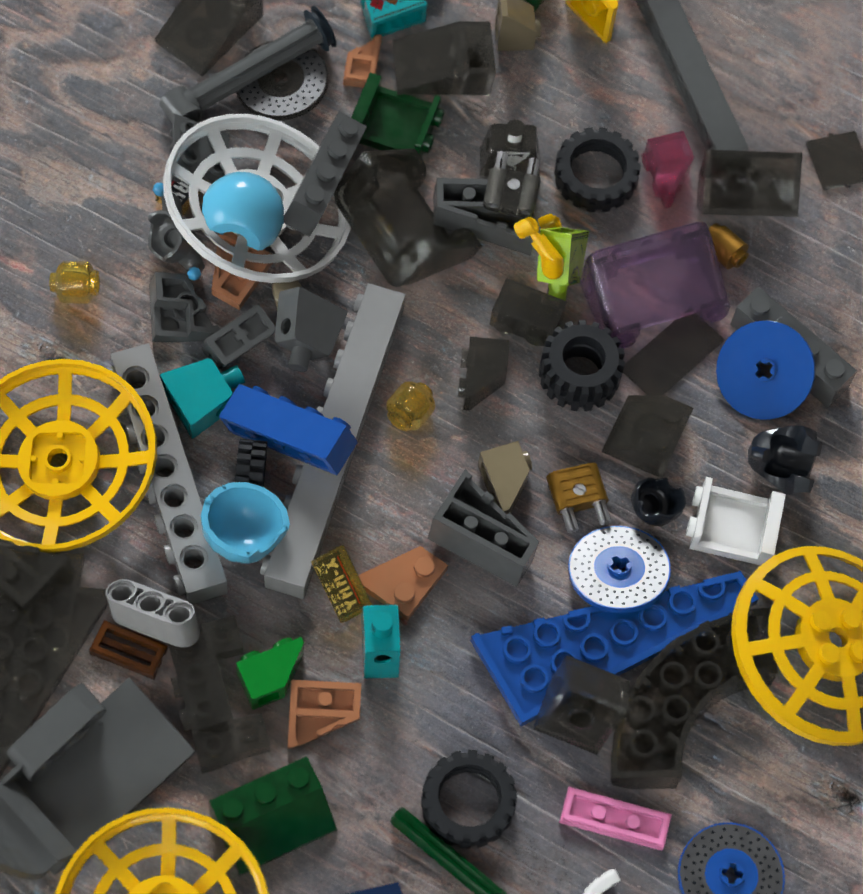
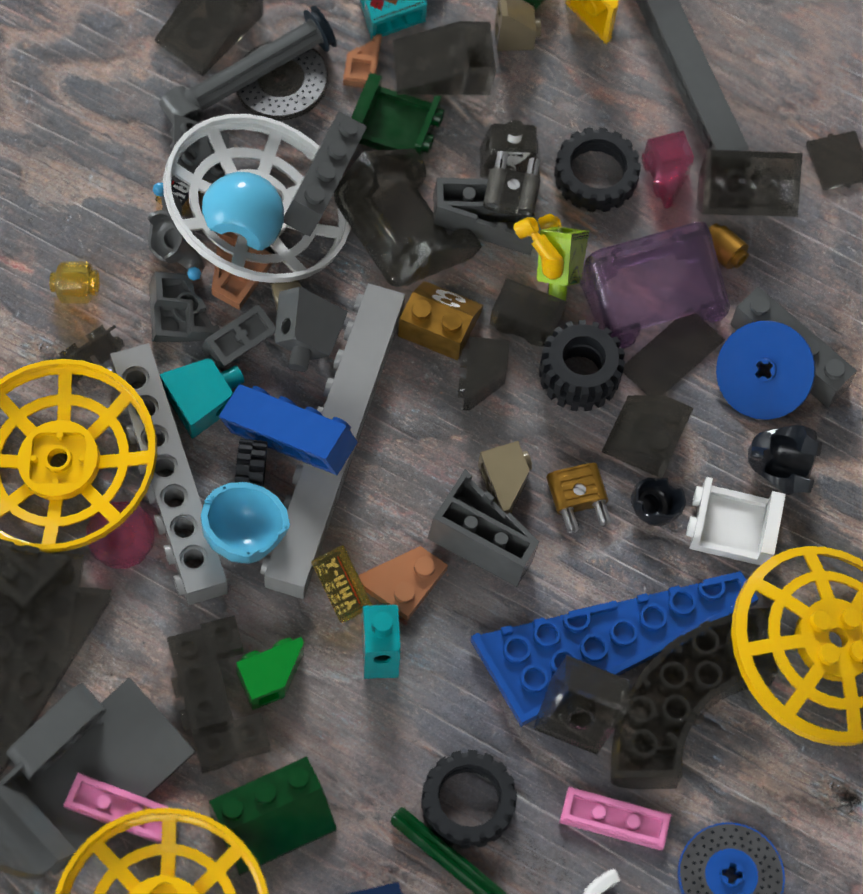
(100, 344): none -> clear smoke hinge
(109, 803): none -> bright pink tile
(127, 543): none -> clear pink tile
(153, 613): light grey beam -> none
(155, 661): reddish brown tile -> none
(321, 709): nougat wing -> none
(410, 406): clear yellow head -> none
(439, 319): none -> pearl gold slope
(612, 590): piece -> none

